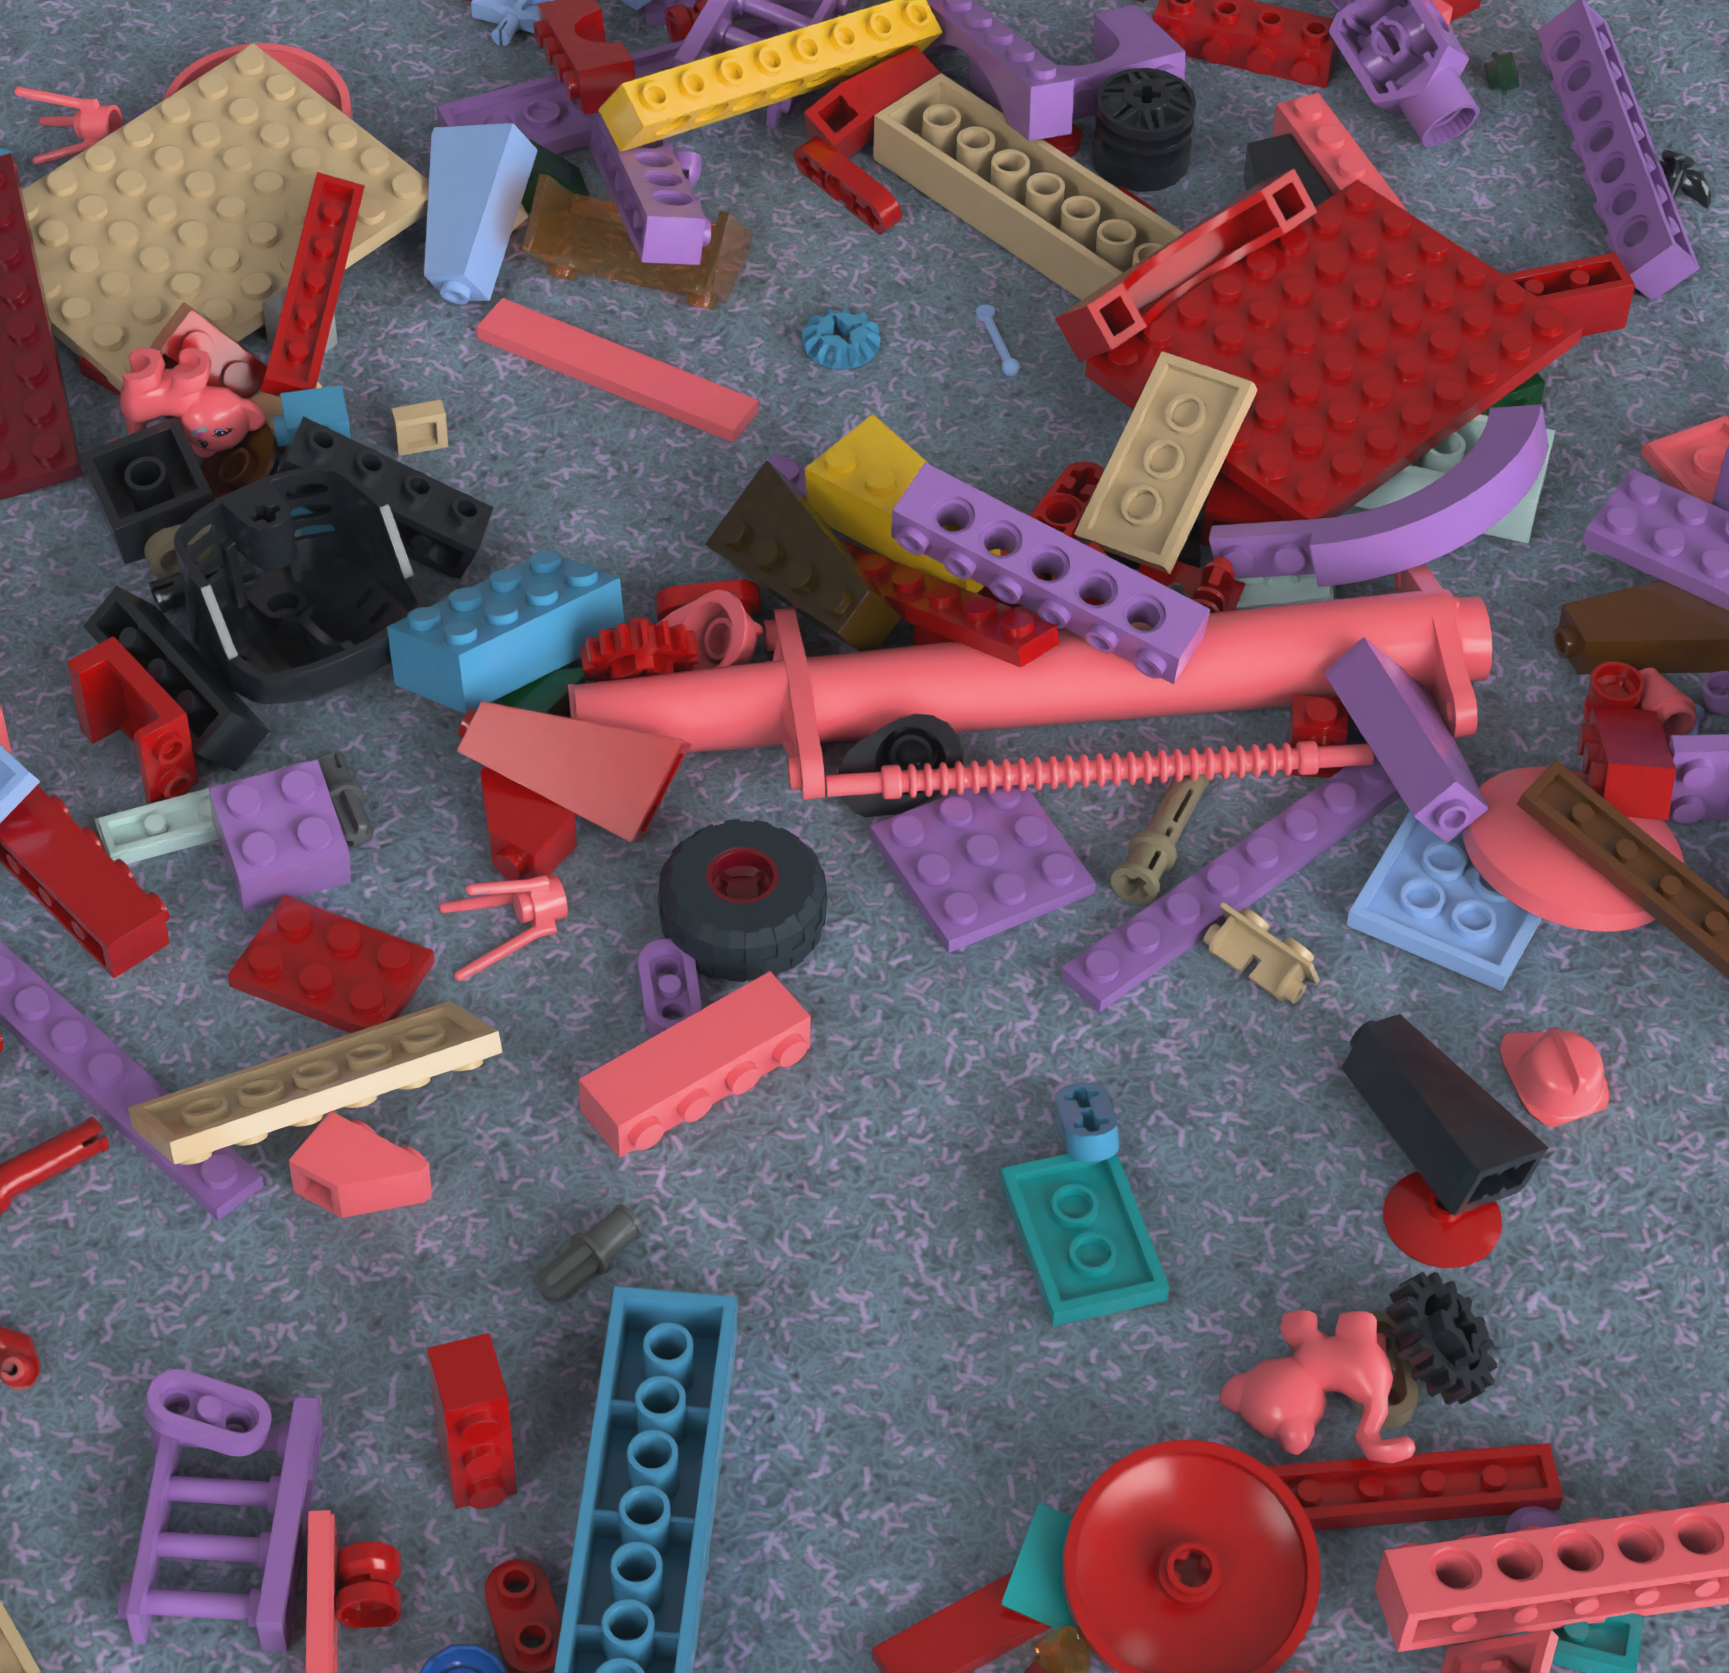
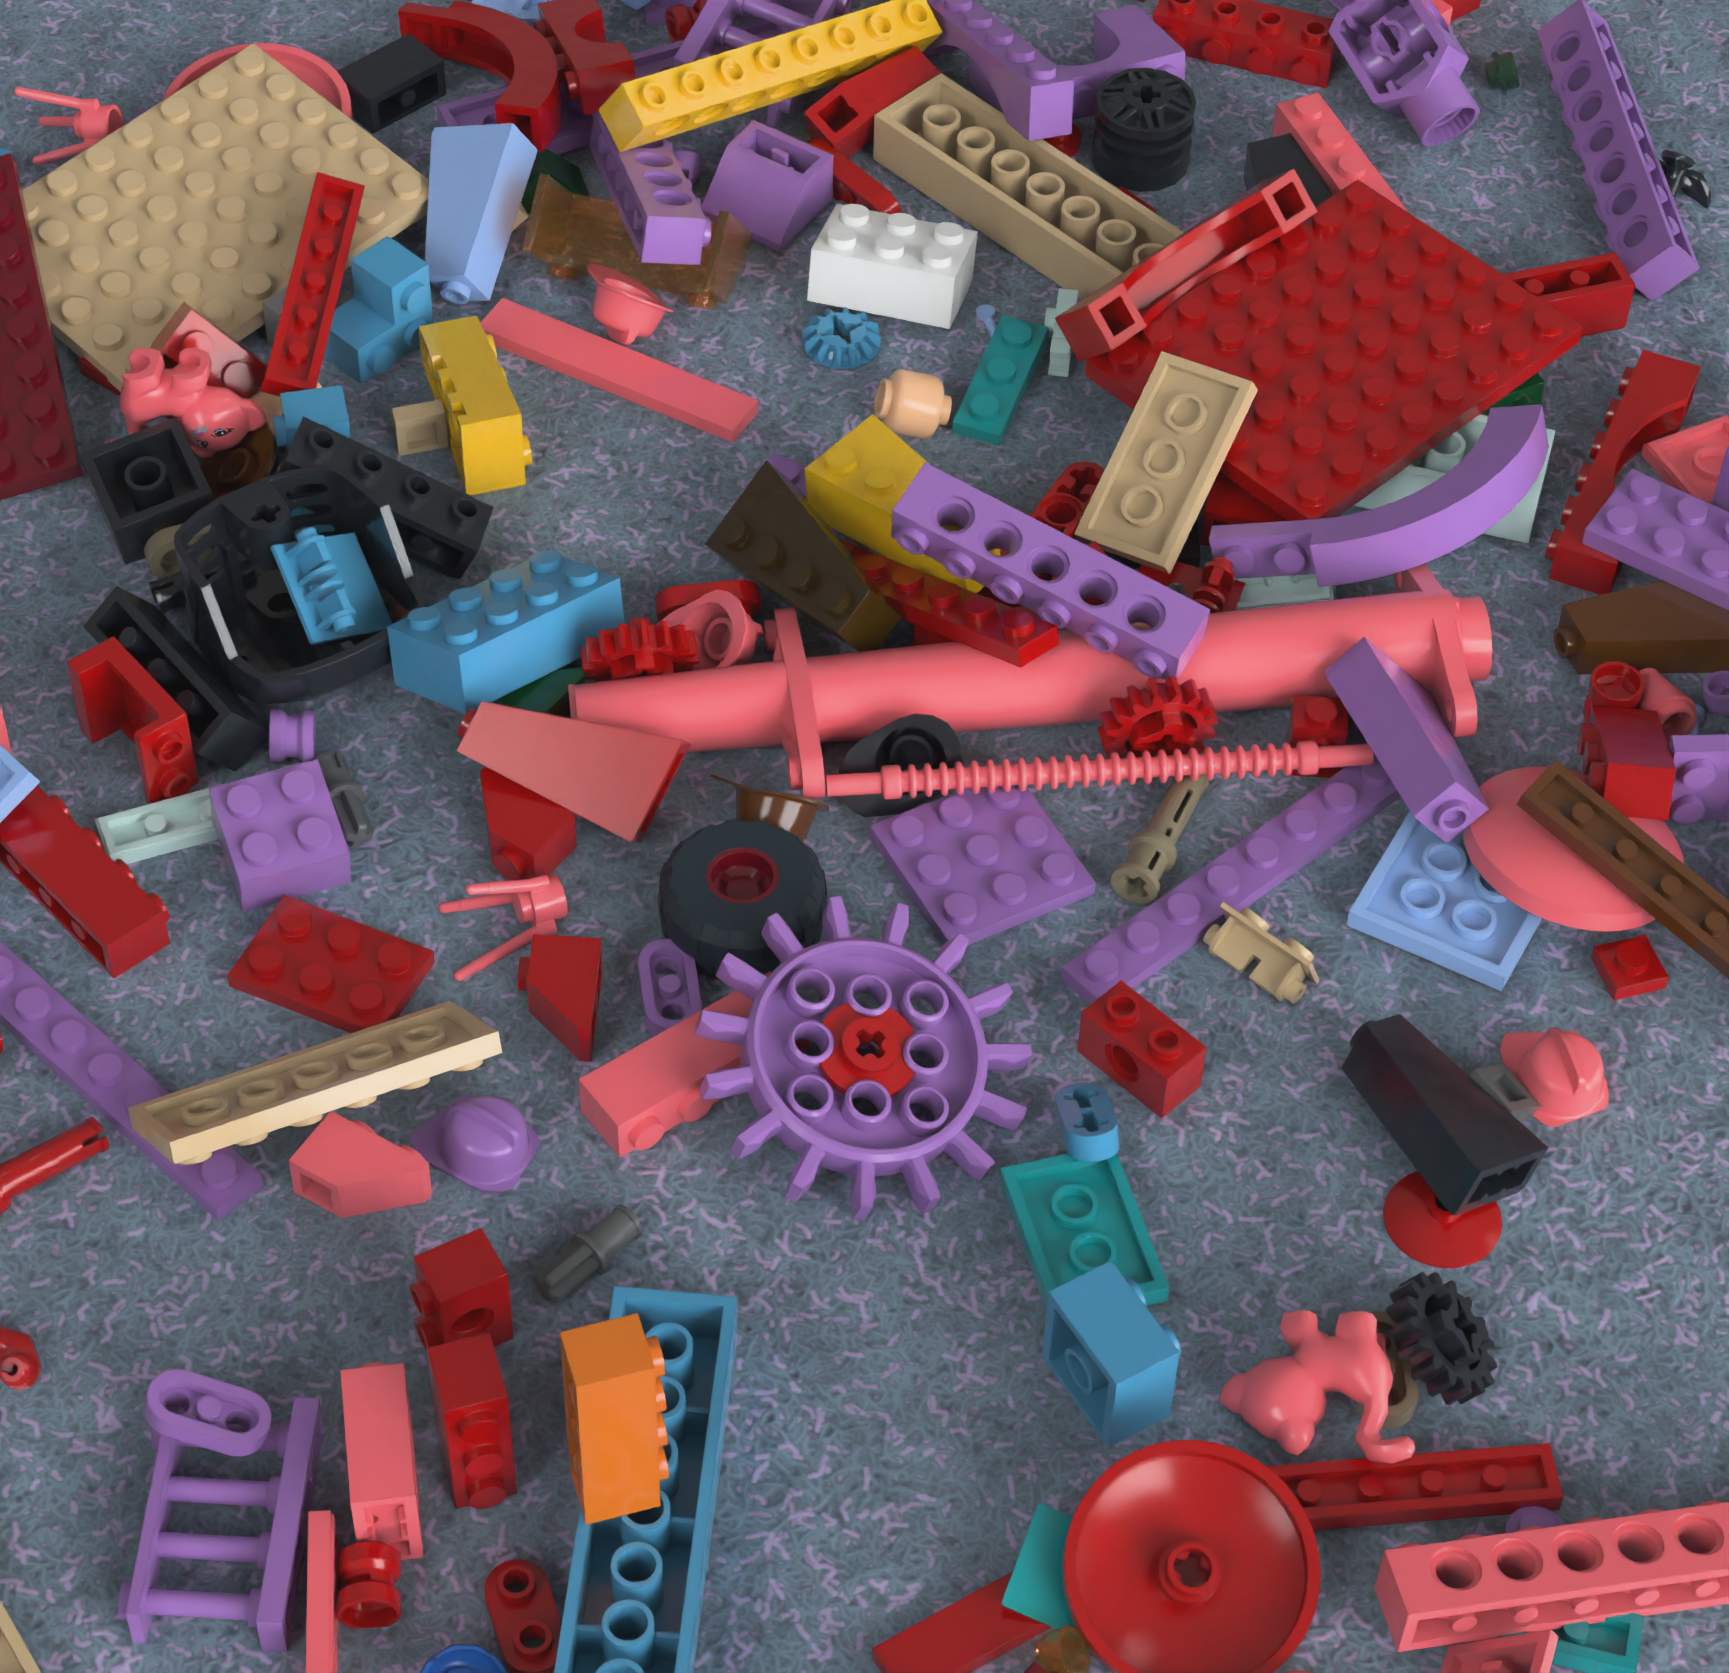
(292, 735): none -> medium lavender wheel
(331, 586): none -> dark azure hinge
(381, 1457): none -> coral window
(385, 313): none -> dark azure brick
(393, 82): none -> black brick
(461, 1292): none -> red brick
(478, 405): none -> yellow wedge
(478, 1142): none -> medium lavender piece
(503, 48): none -> red arch
(564, 988): none -> red slope
(614, 1417): none -> orange brick
(625, 305): none -> coral piece
(770, 184): none -> medium lavender slope
(776, 808): none -> reddish brown piece
(886, 1075): none -> medium lavender gear
(892, 265): none -> white brick
(912, 403): none -> light nougat head
(1001, 380): none -> teal plate
(1060, 349): none -> light aqua plate
(1111, 1352): none -> dark azure brick
(1141, 1049): none -> red brick
(1158, 719): none -> red gear
(1506, 1090): none -> dark grey plate
(1629, 967): none -> red plate
(1651, 407): none -> red arch

